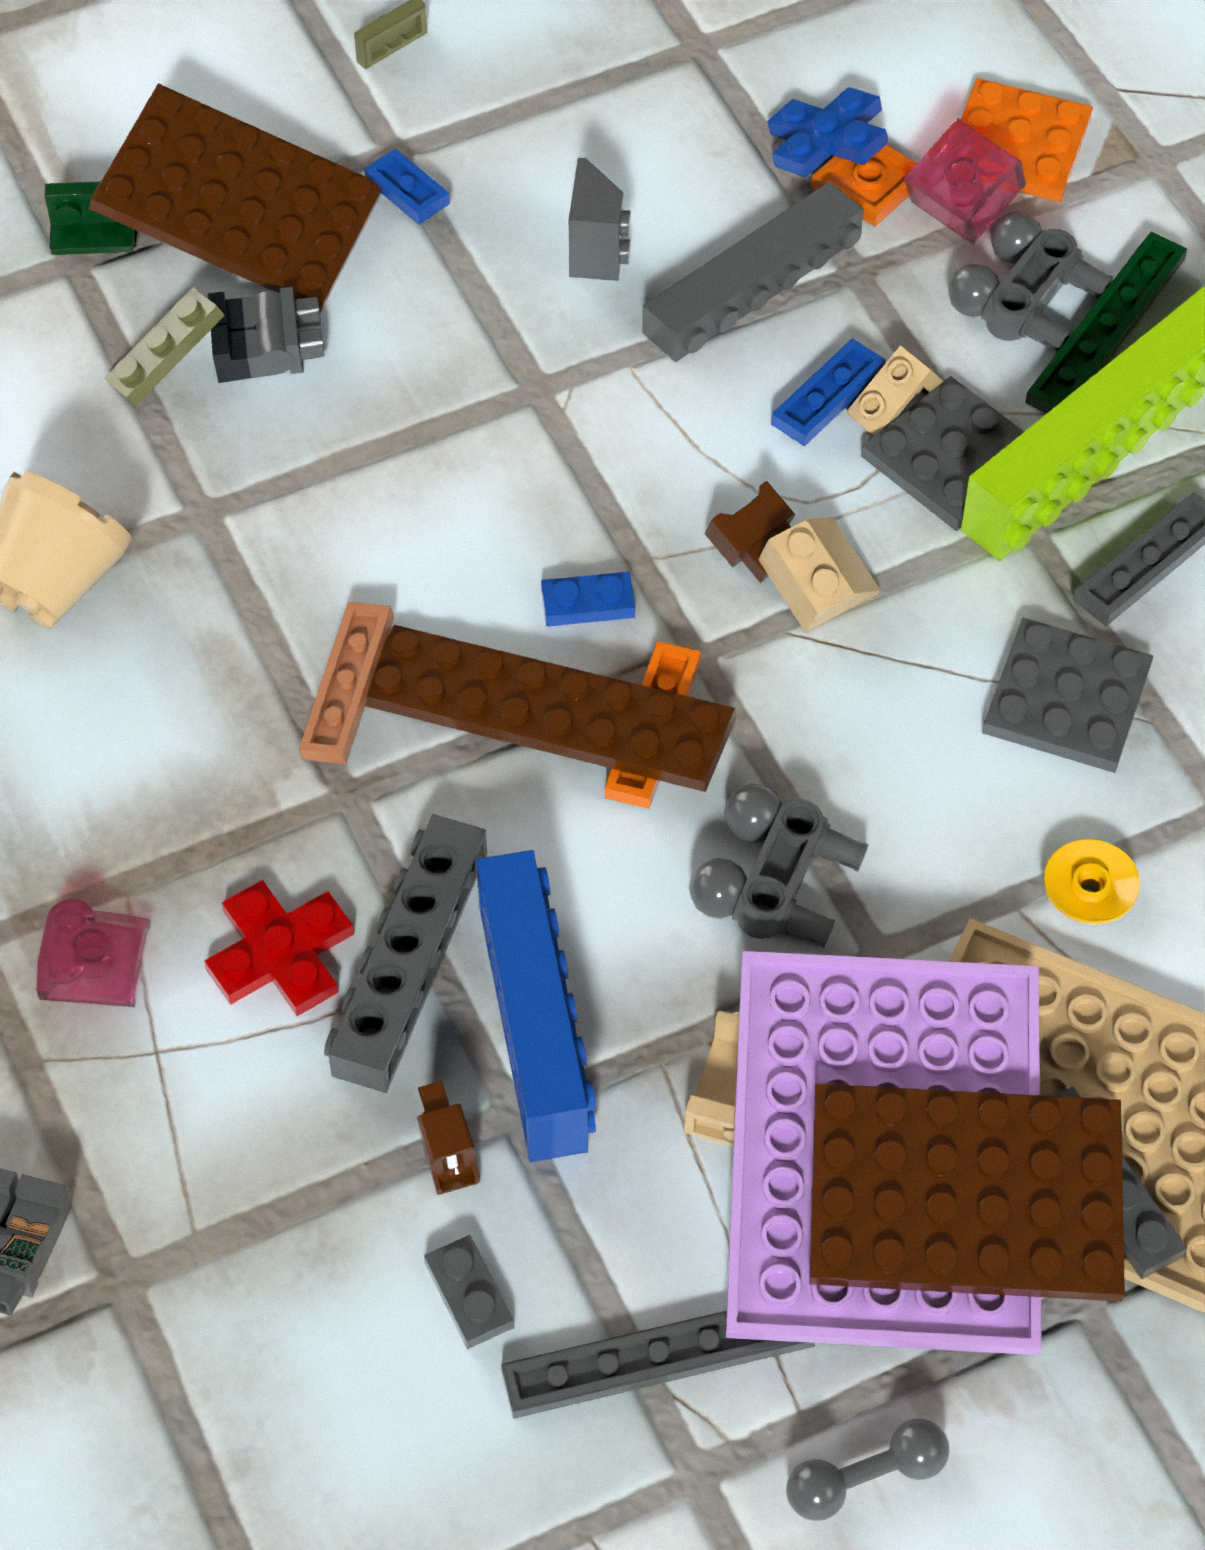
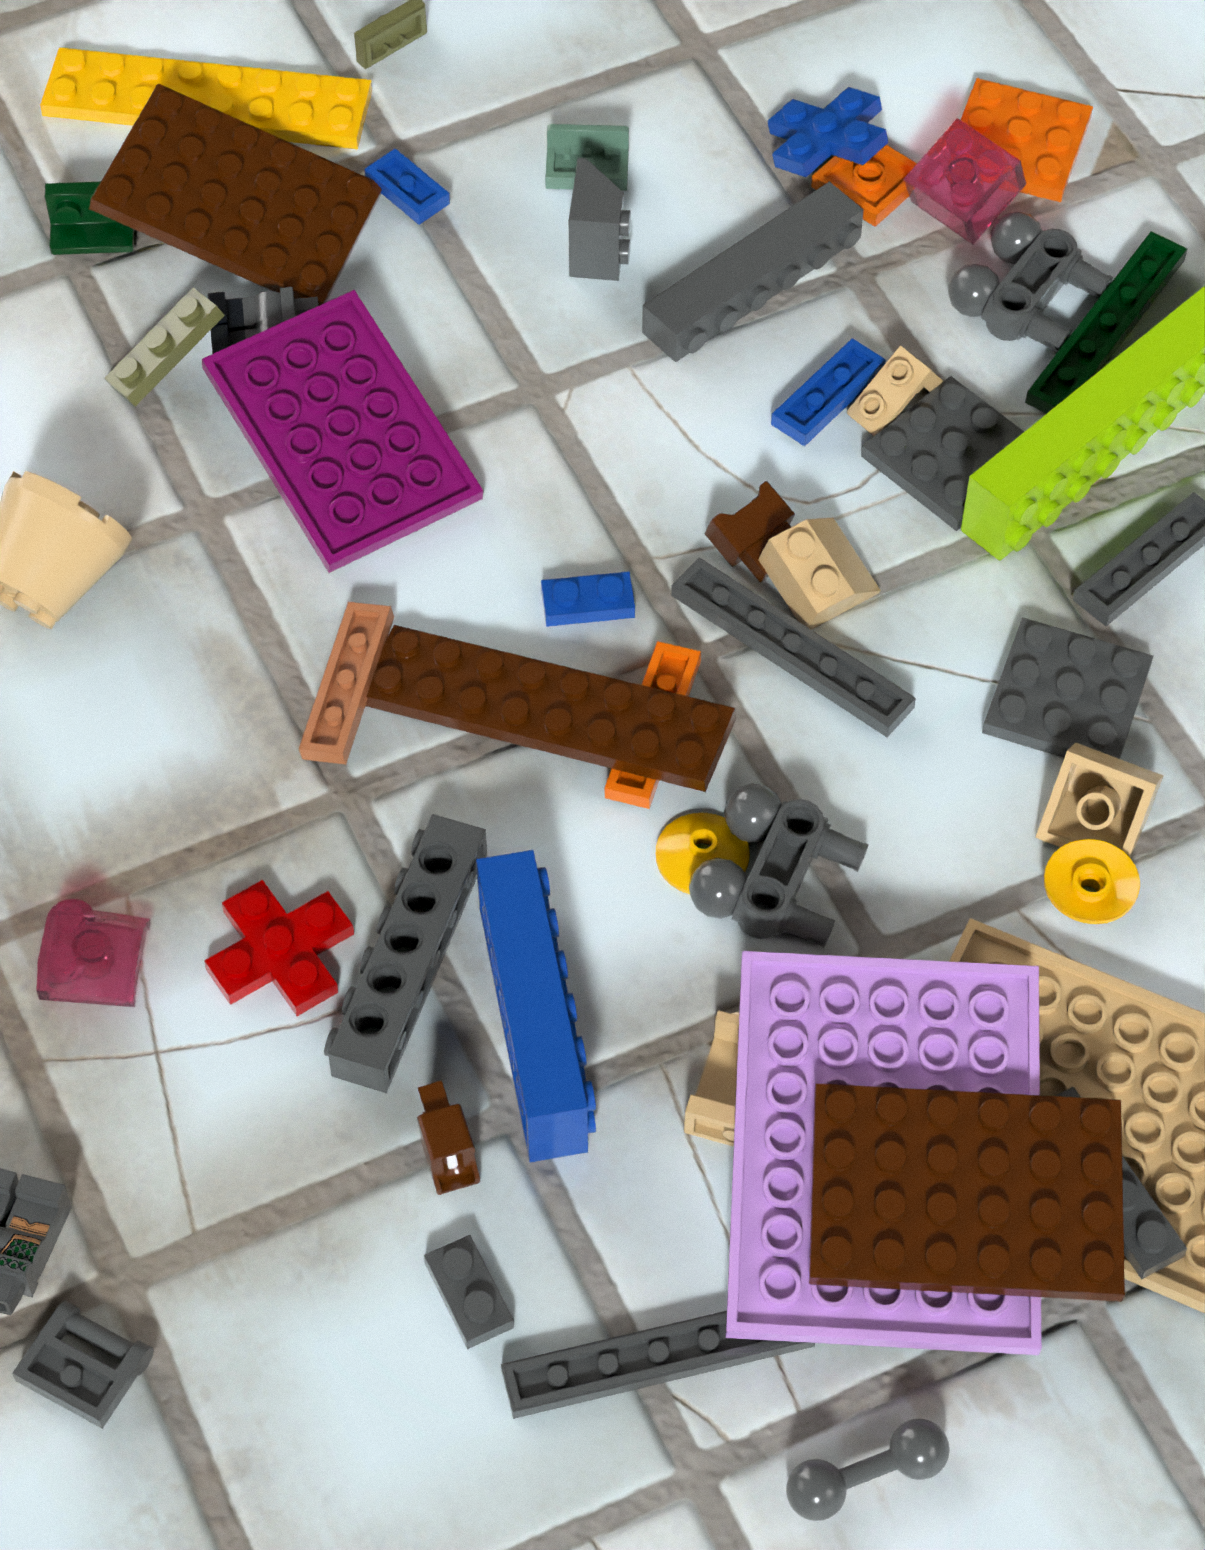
(76, 1378): none -> dark grey plate
(283, 103): none -> yellow plate
(342, 430): none -> magenta plate
(601, 144): none -> sand green bracket
(677, 849): none -> yellow dish
(793, 647): none -> dark grey plate
(1098, 800): none -> tan slope

